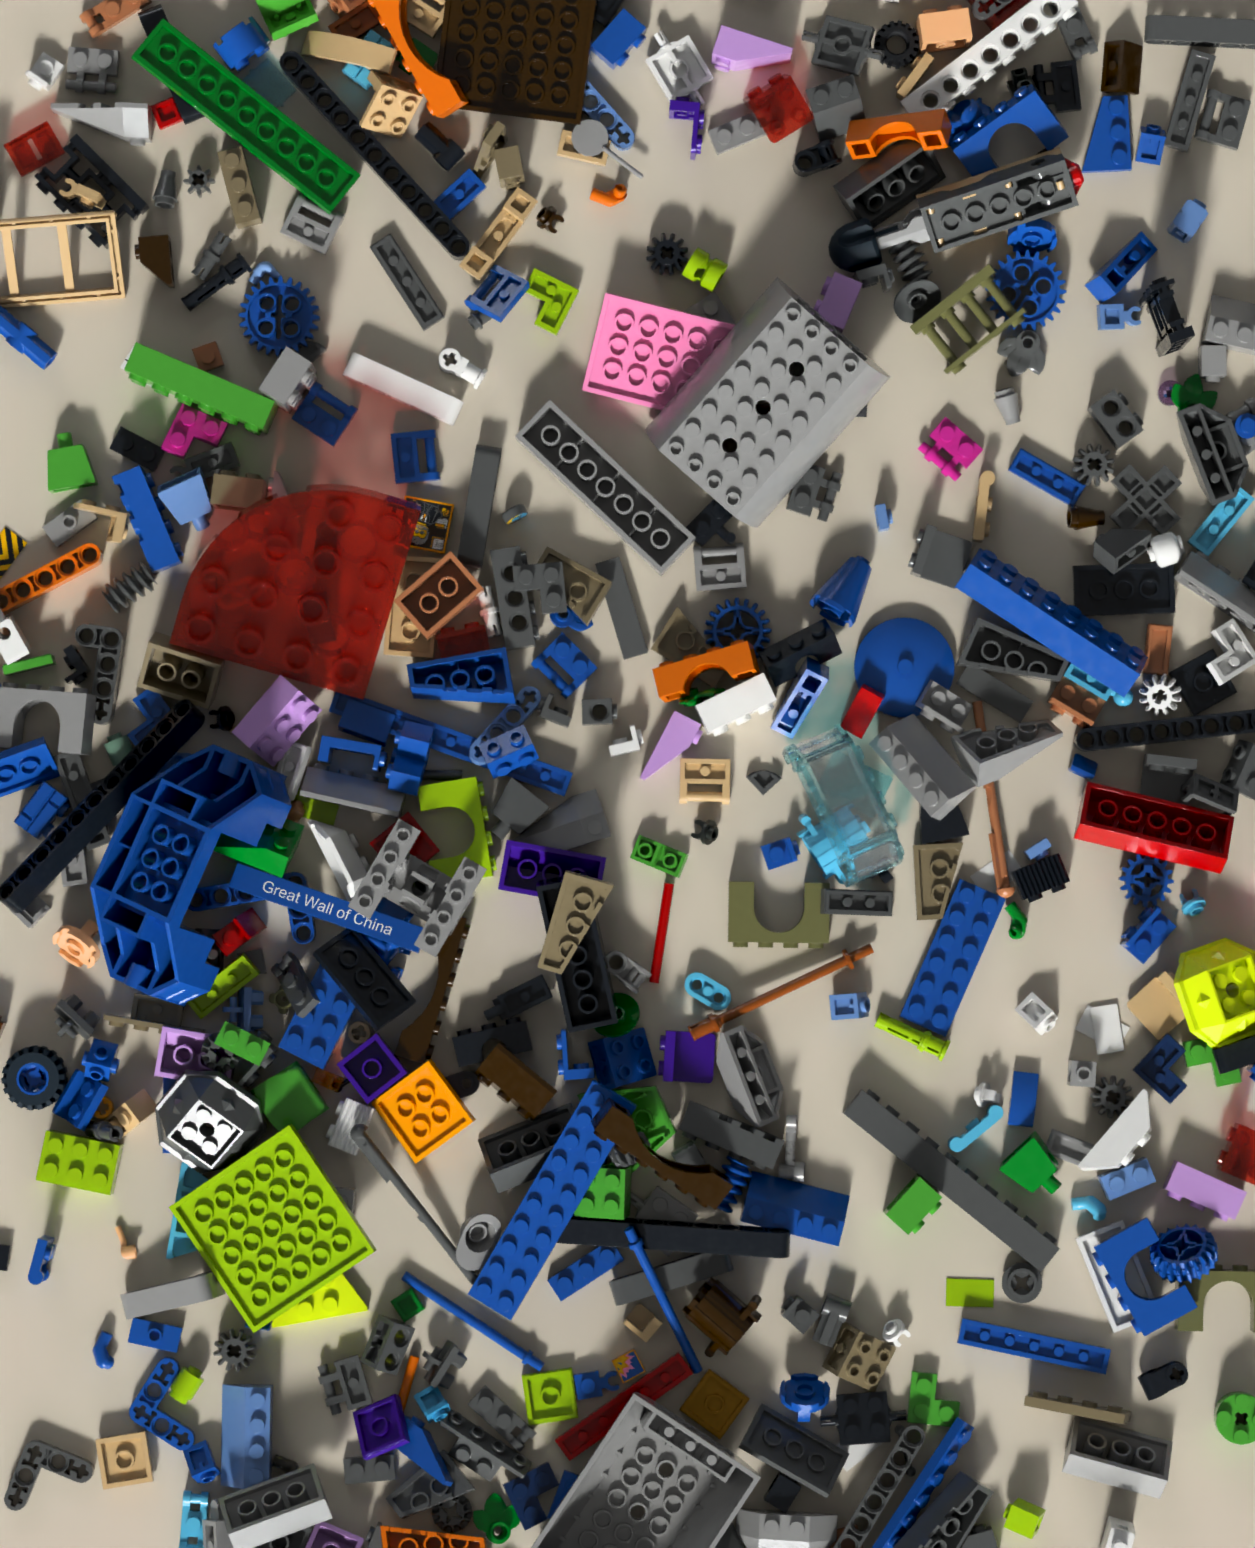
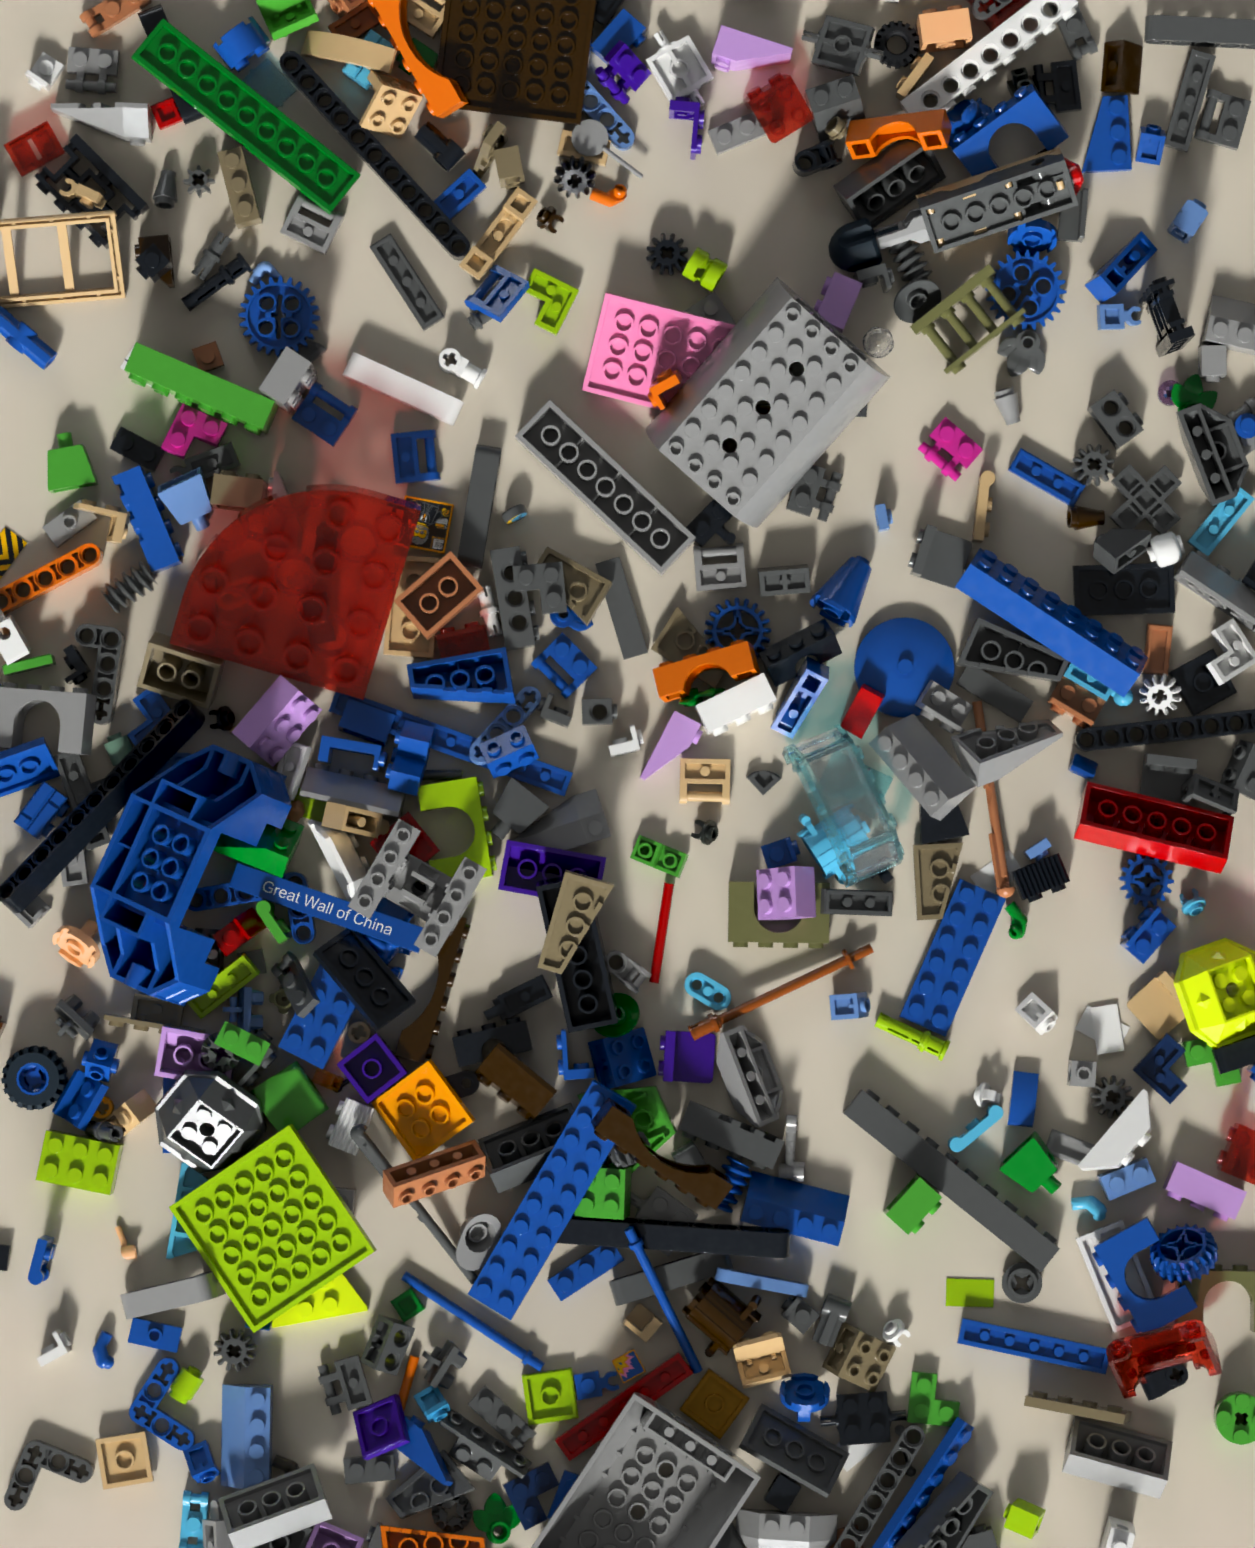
(52, 1352): none -> white bracket
(153, 263): none -> black brick
(277, 927): none -> bright green plate
(354, 820): none -> tan brick
(434, 1173): none -> nougat brick
(571, 185): none -> black gear
(629, 69): none -> dark purple plate
(665, 381): none -> orange bracket
(761, 1282): none -> medium blue beam
(761, 1359): none -> tan bracket
(784, 580): none -> dark grey hinge
(786, 893): none -> lavender brick
(836, 128): none -> dark tan plate
(878, 334): none -> clear plate
(1073, 220): none -> dark grey panel
(1161, 1348): none -> clear red windscreen

